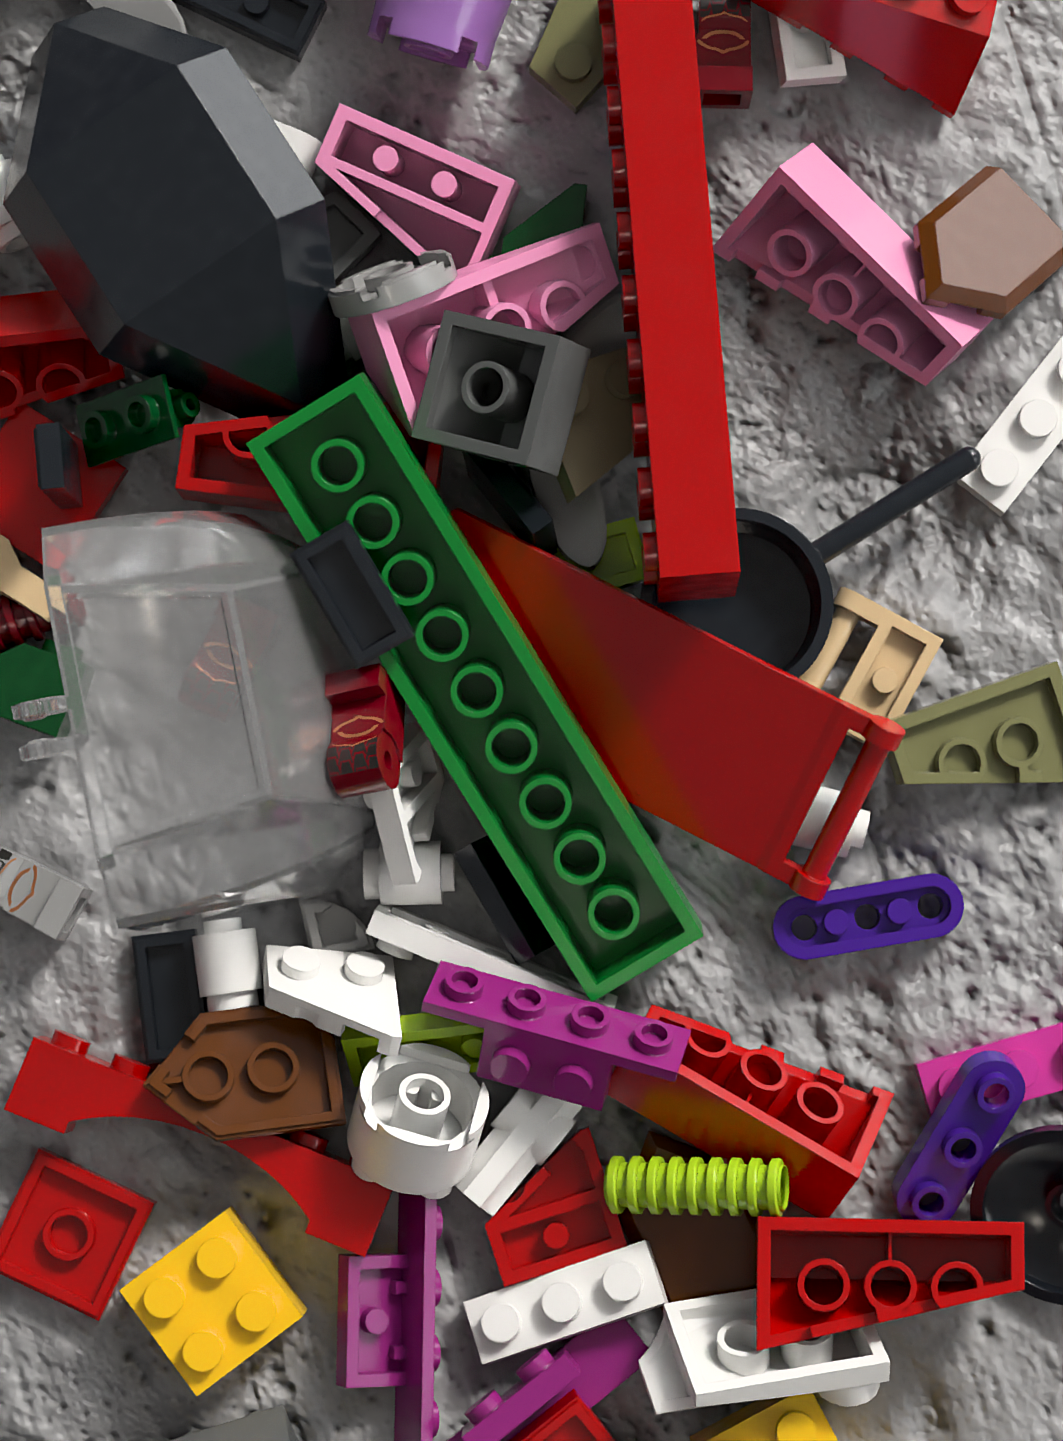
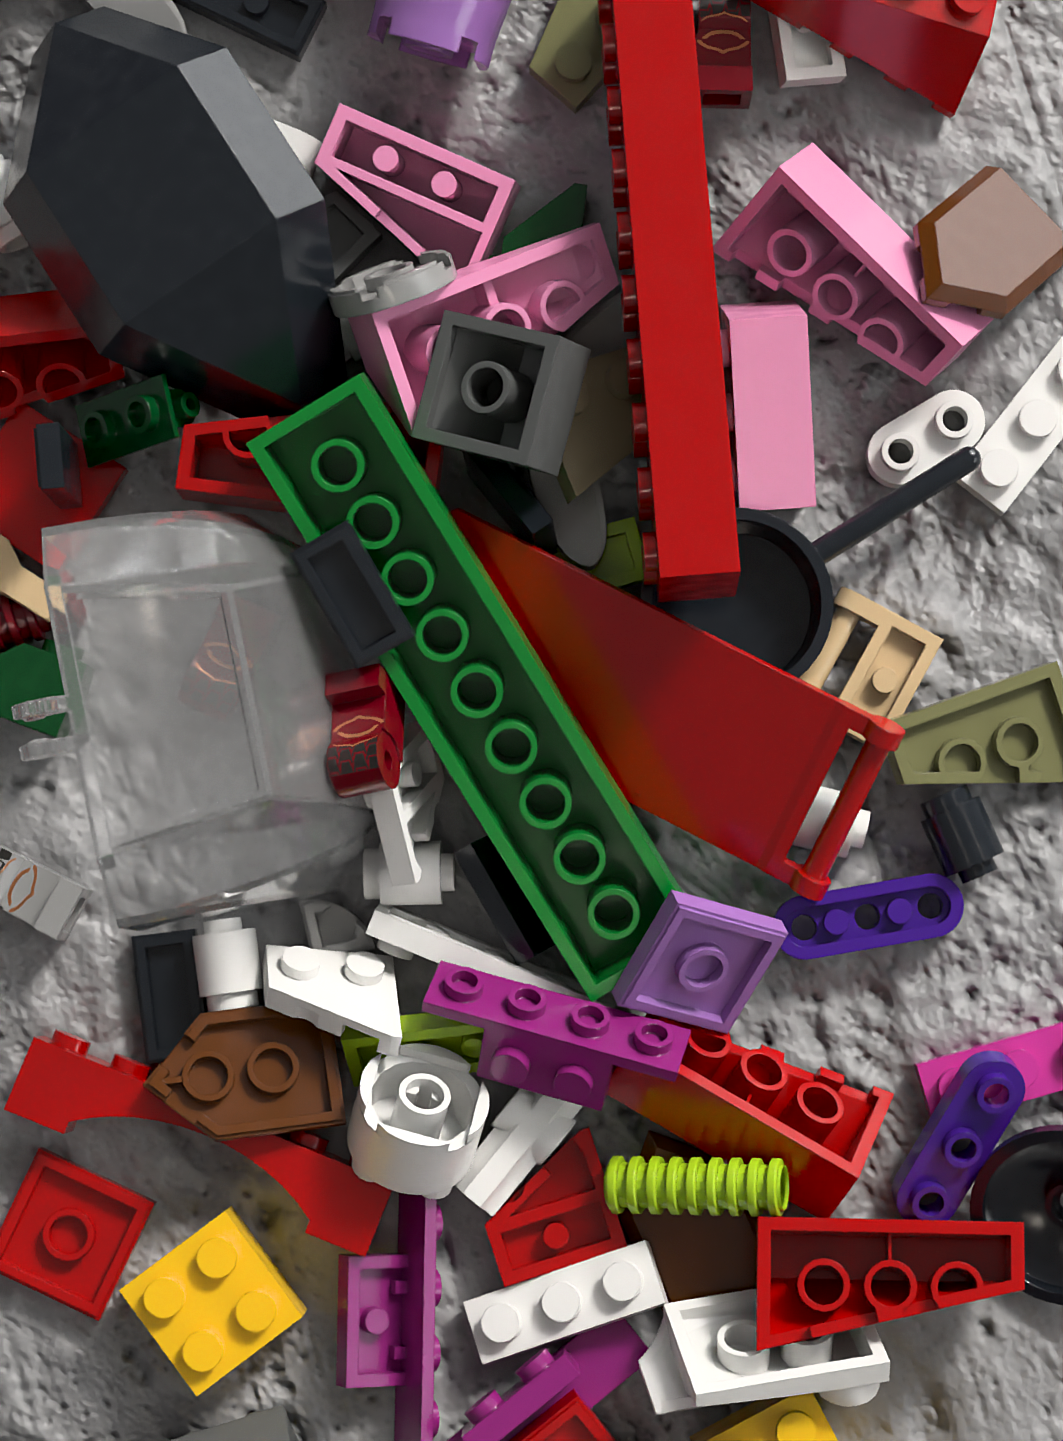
(699, 962): none -> medium lavender tile
(769, 404): none -> bright pink wedge
(925, 437): none -> white plate
(961, 834): none -> black brick

